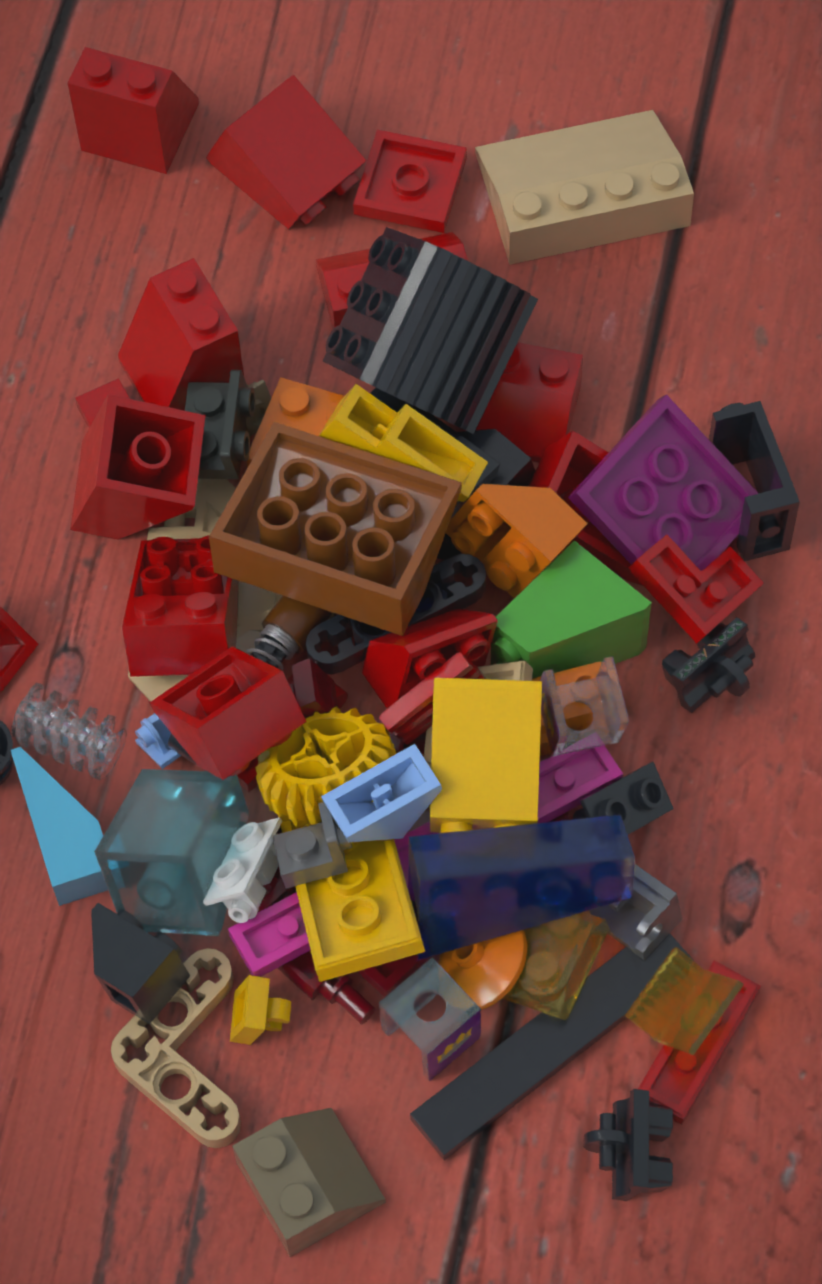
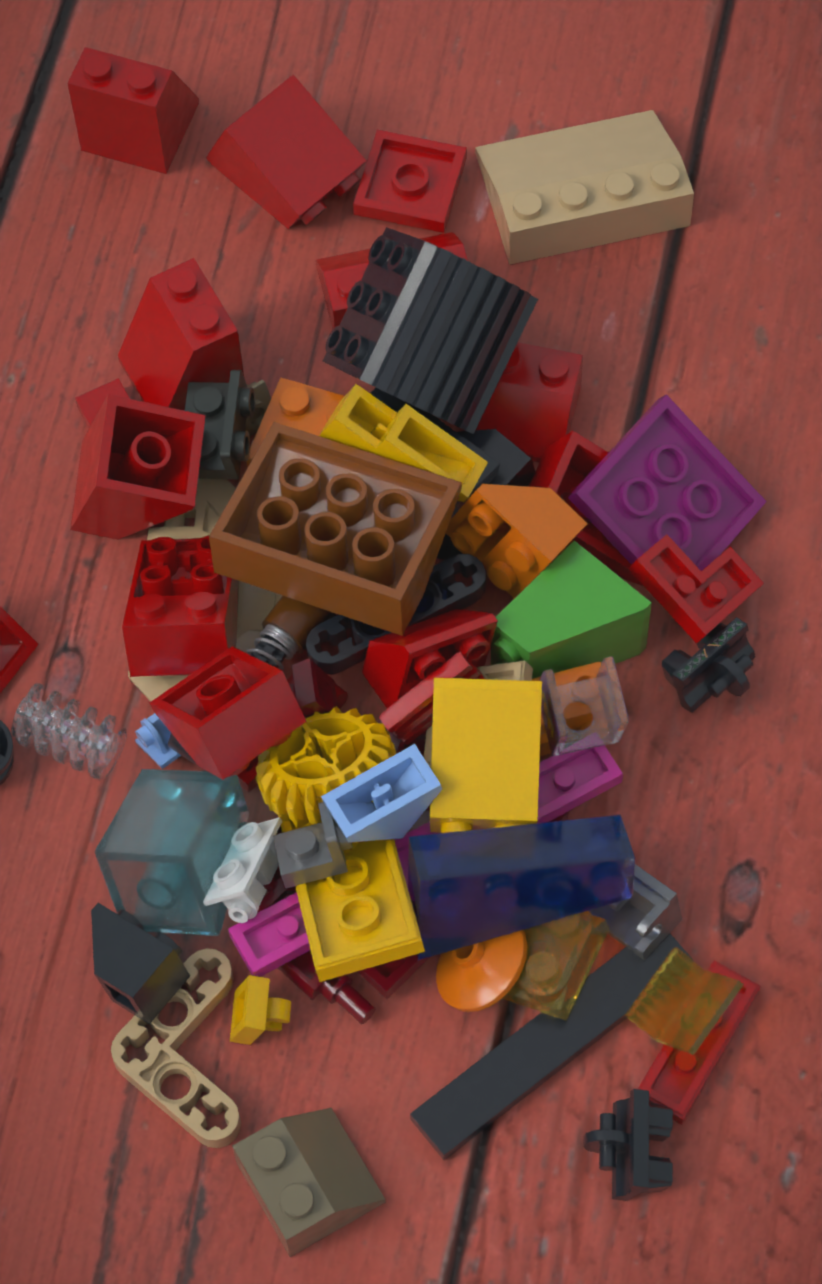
(64, 832): medium azure slope -> none
(440, 1039): clear light blue piece -> none
(636, 797): black hinge -> none
(767, 517): black panel -> none

